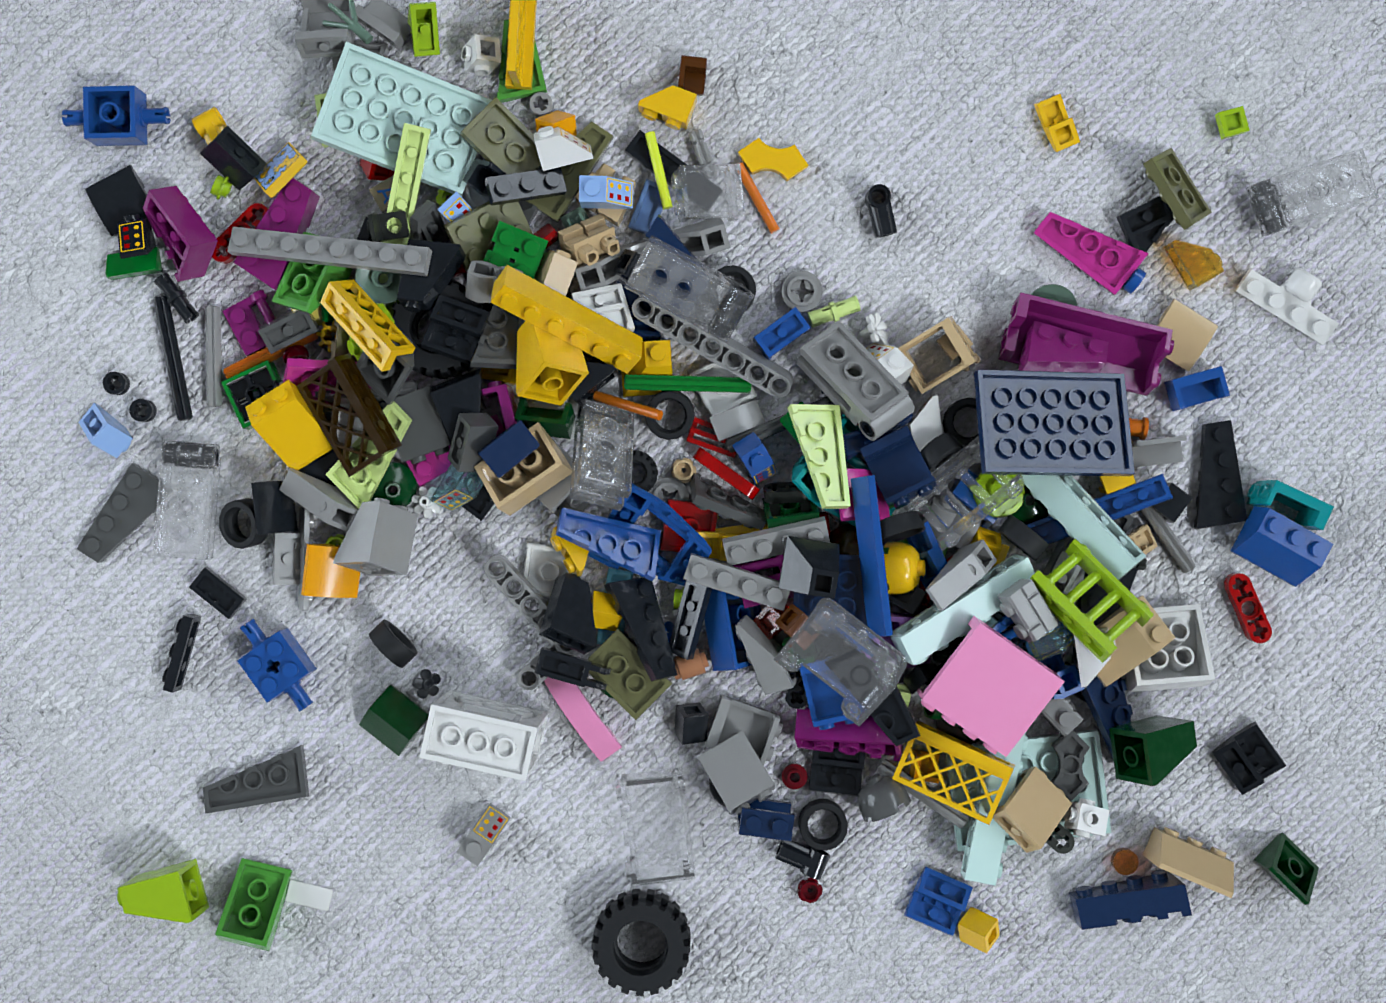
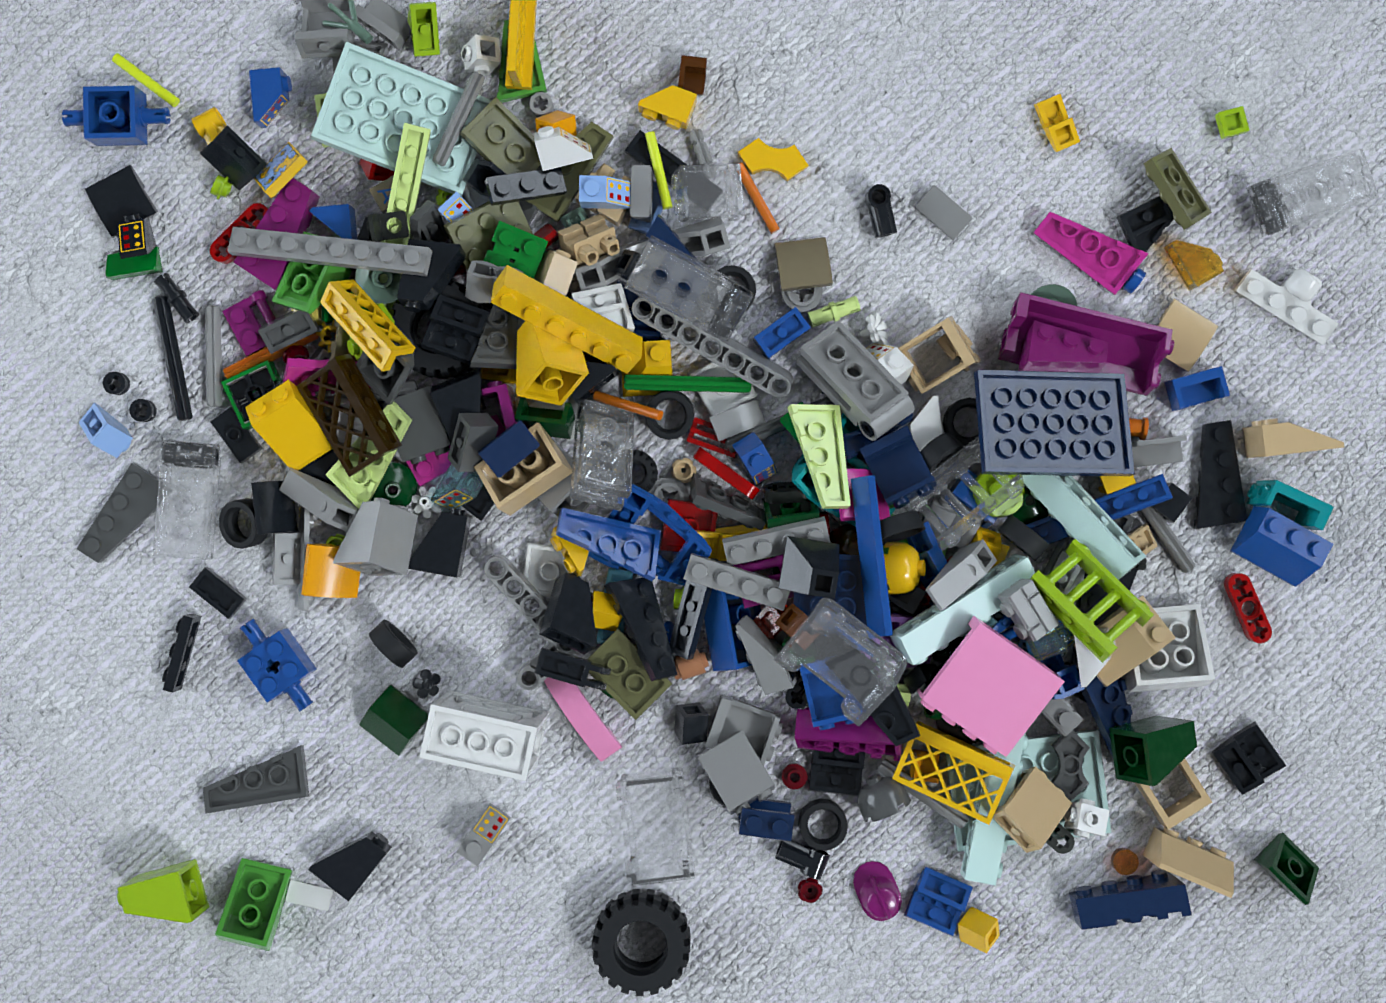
(145, 80): none -> neon yellow bar
(182, 230): magenta wedge -> none
(239, 440): none -> black plate
(268, 93): none -> blue slope
(338, 218): none -> blue slope
(352, 864): none -> black slope
(444, 545): none -> black slope
(458, 119): none -> light grey axle
(641, 192): none -> light grey slope
(803, 264): none -> dark tan slope
(877, 891): none -> magenta piece
(943, 212): none -> light grey slope
(1184, 807): none -> tan window
(1275, 438): none -> tan slope

